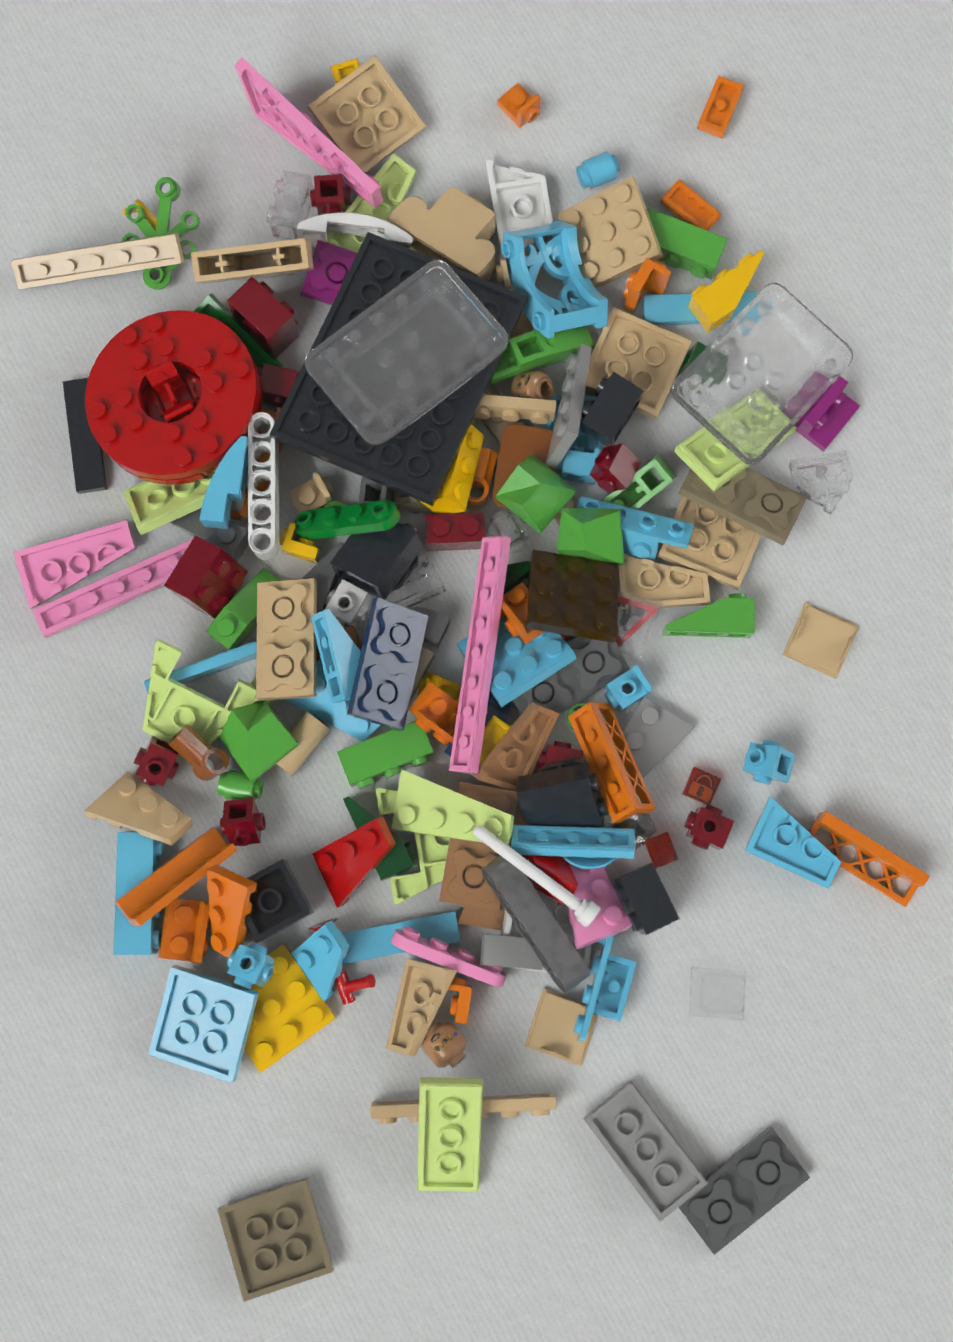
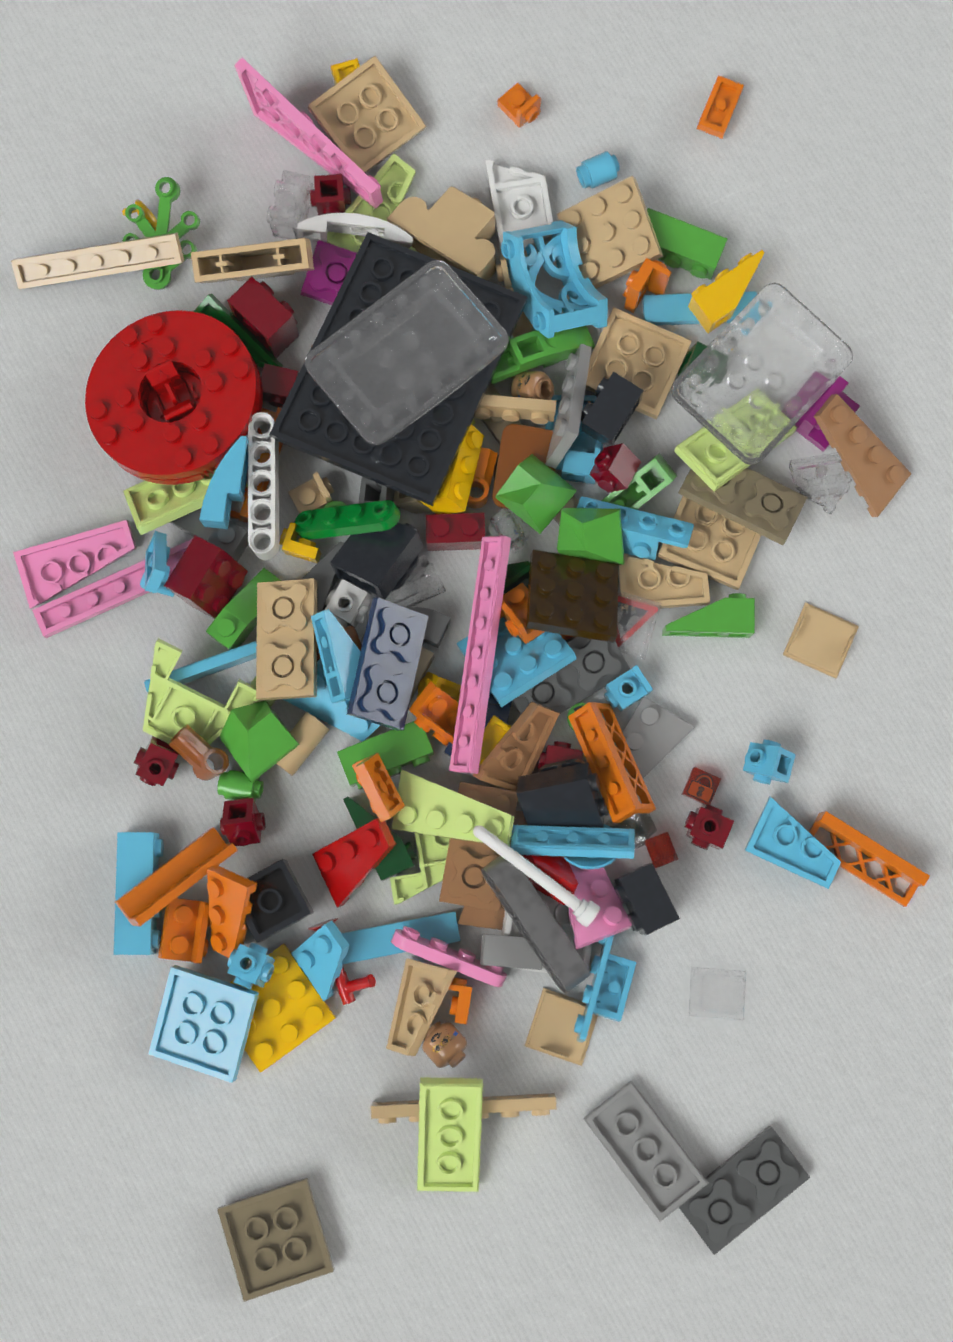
(85, 450): black tile -> none
(141, 809): tan wing -> none
(156, 570): none -> medium azure plate
(378, 787): none -> orange bracket
(690, 206): orange plate -> none
(863, 454): none -> medium nougat wing

